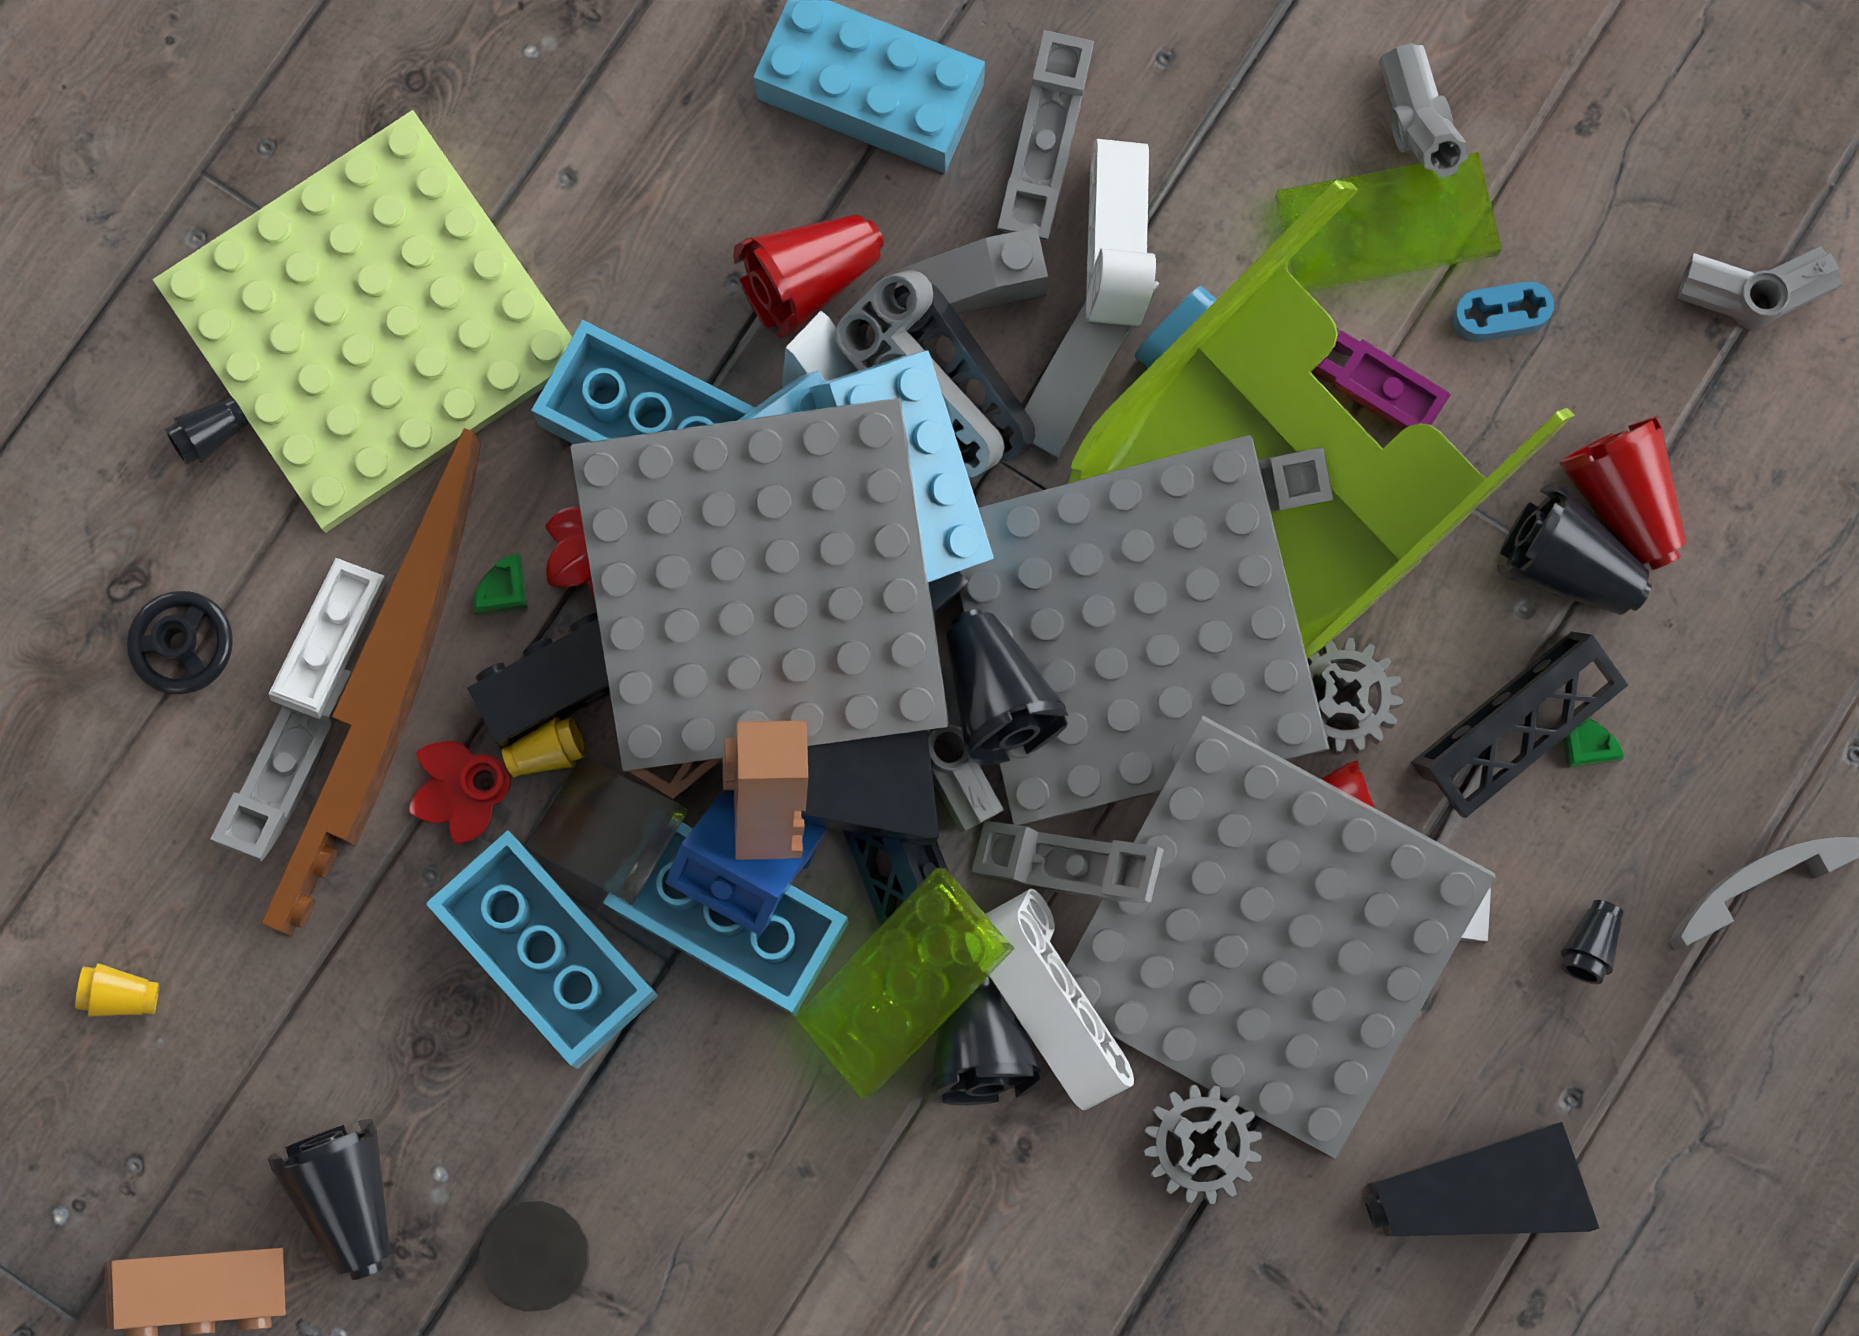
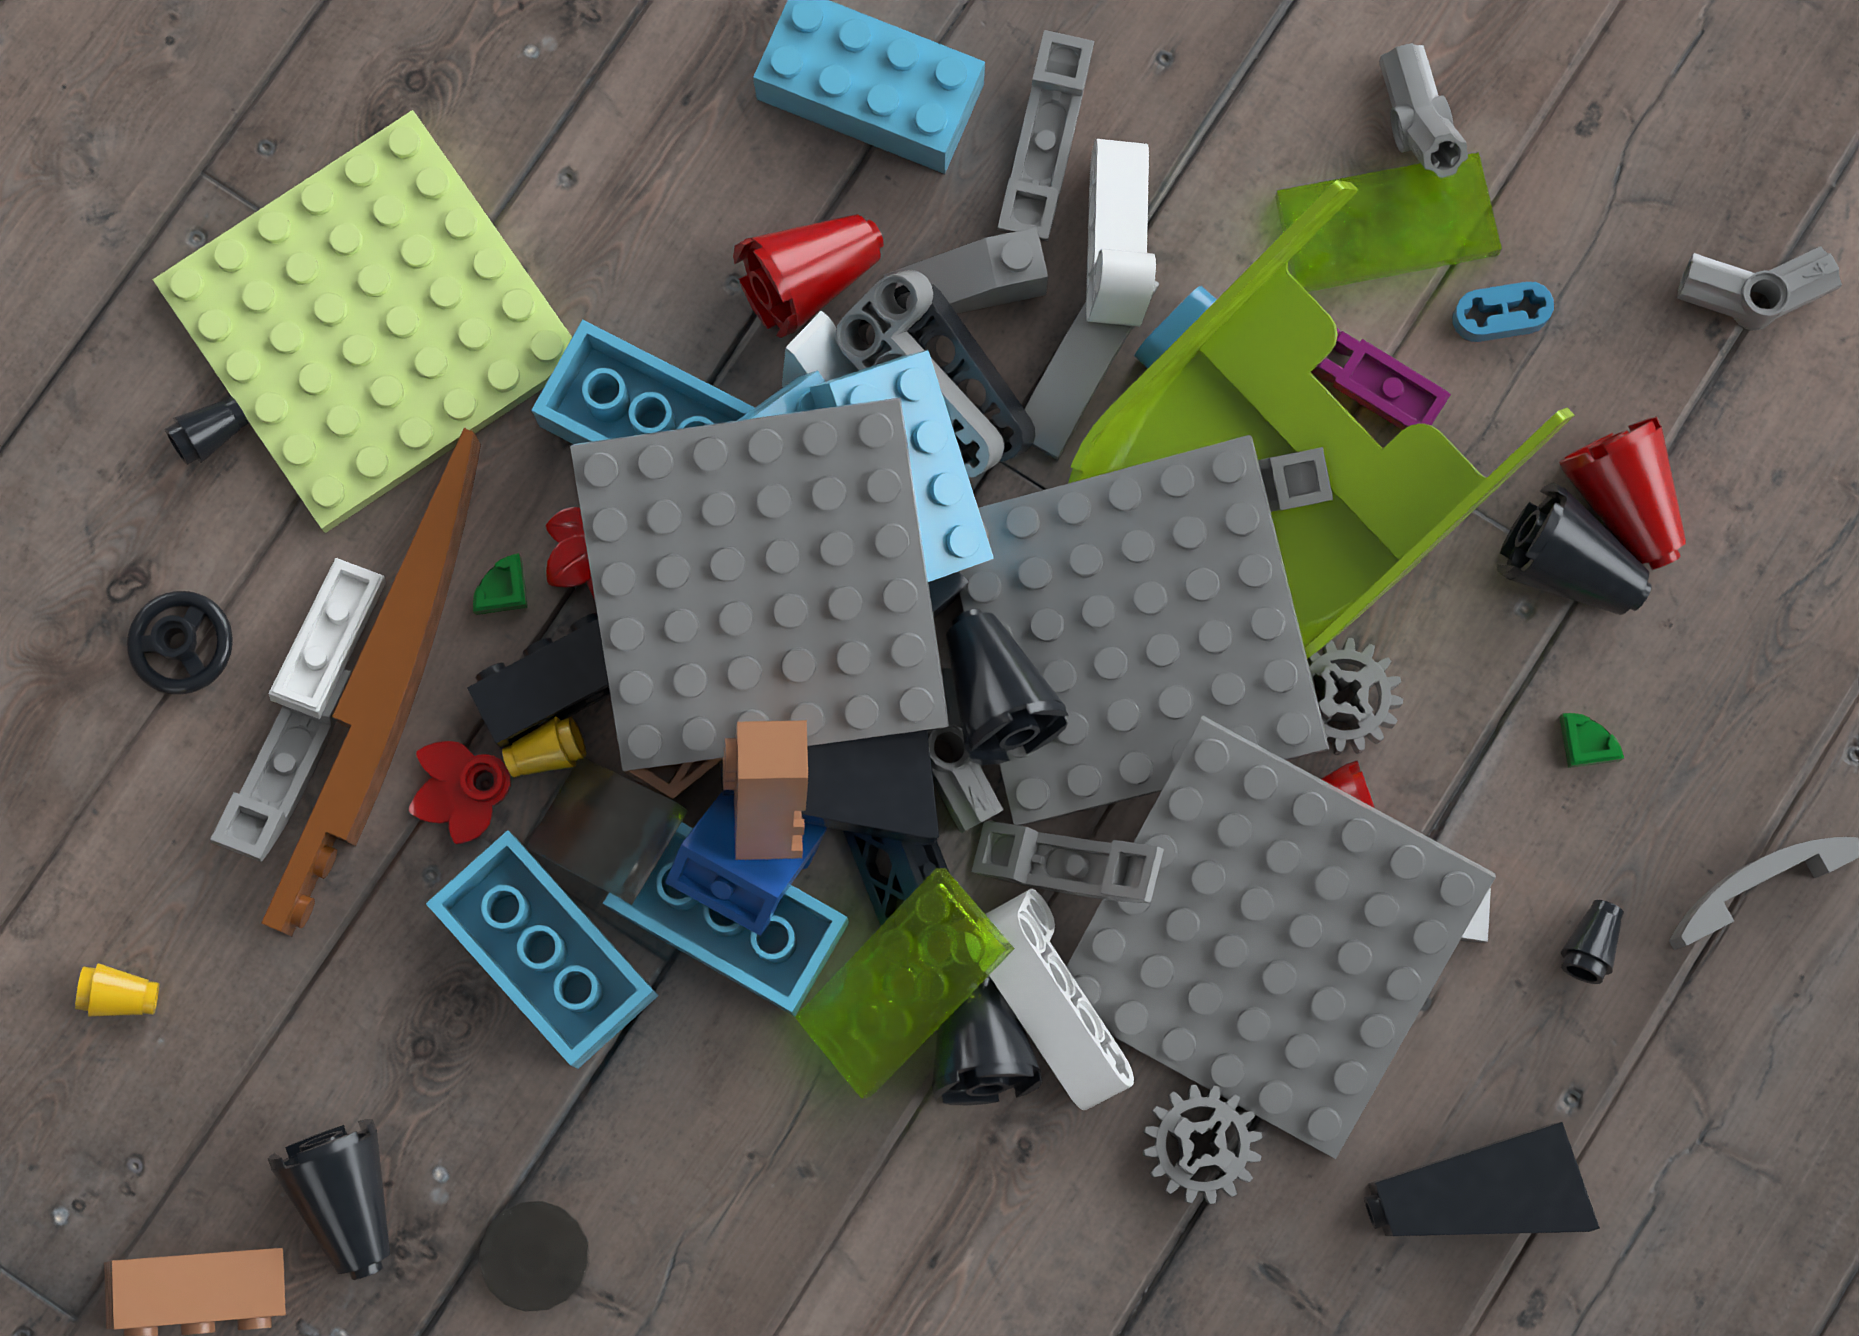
(1510, 705): black fence -> none

